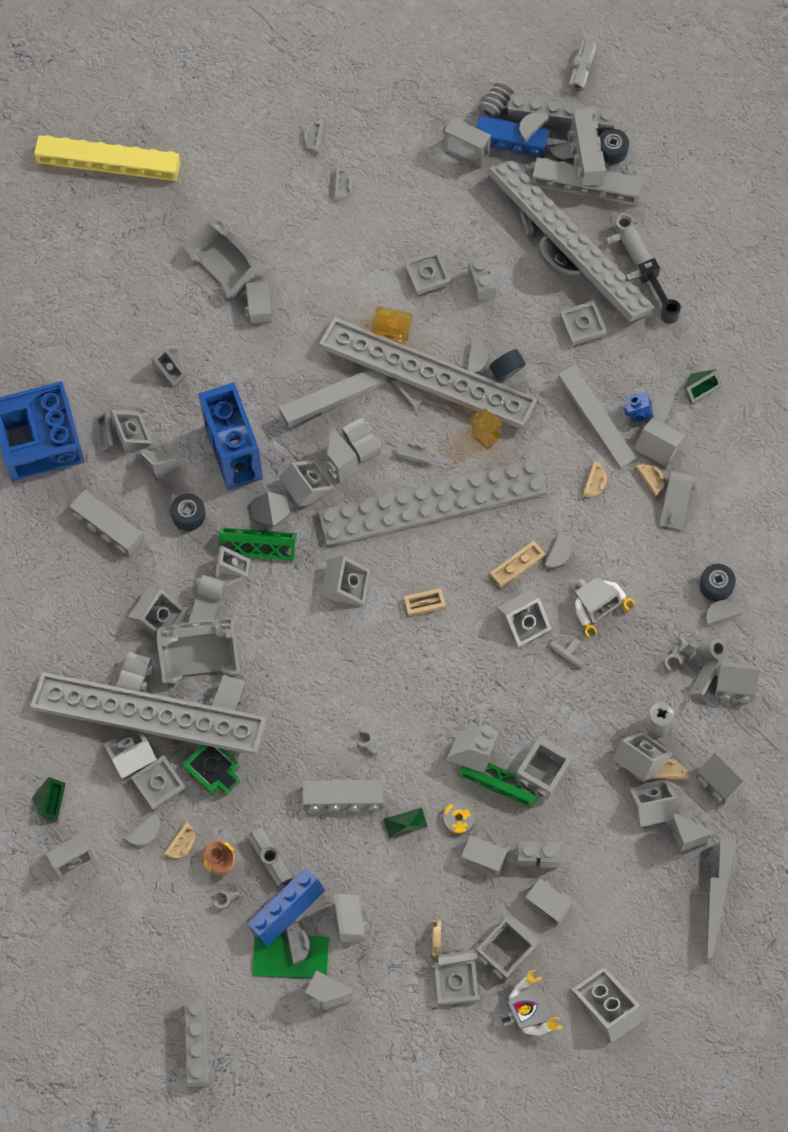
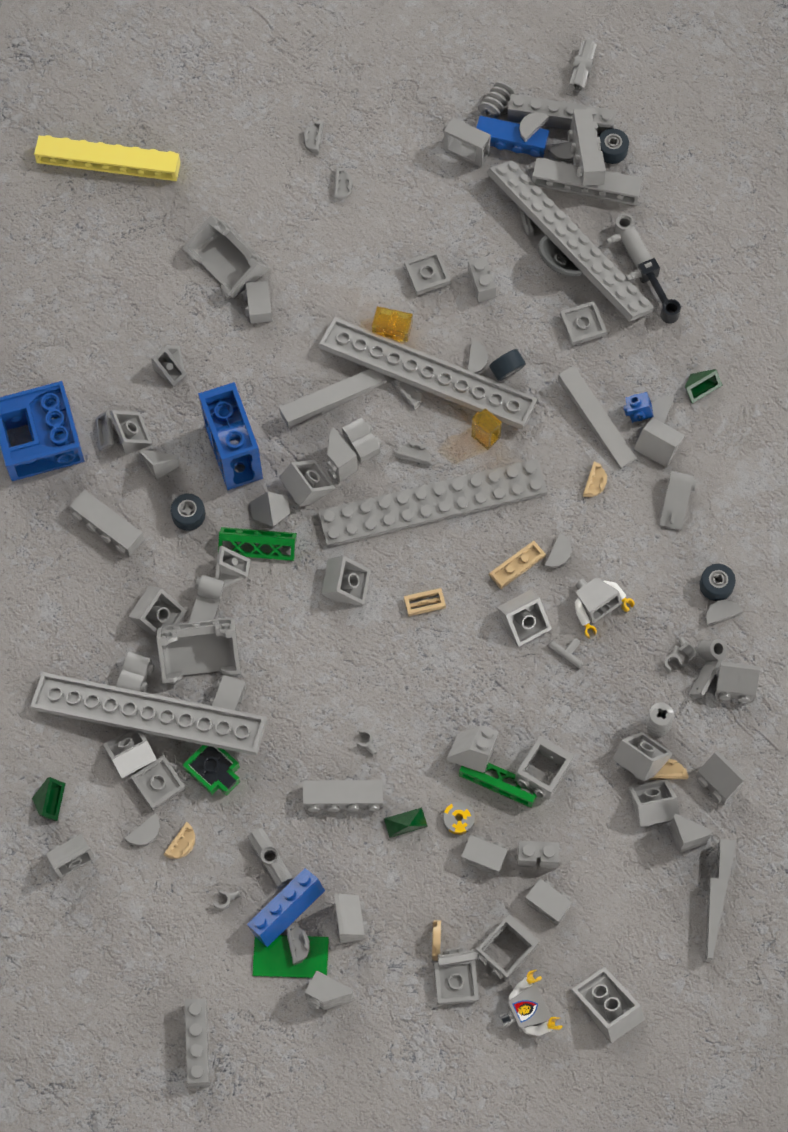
(219, 857): nougat hair -> none
(652, 477): tan tile -> none

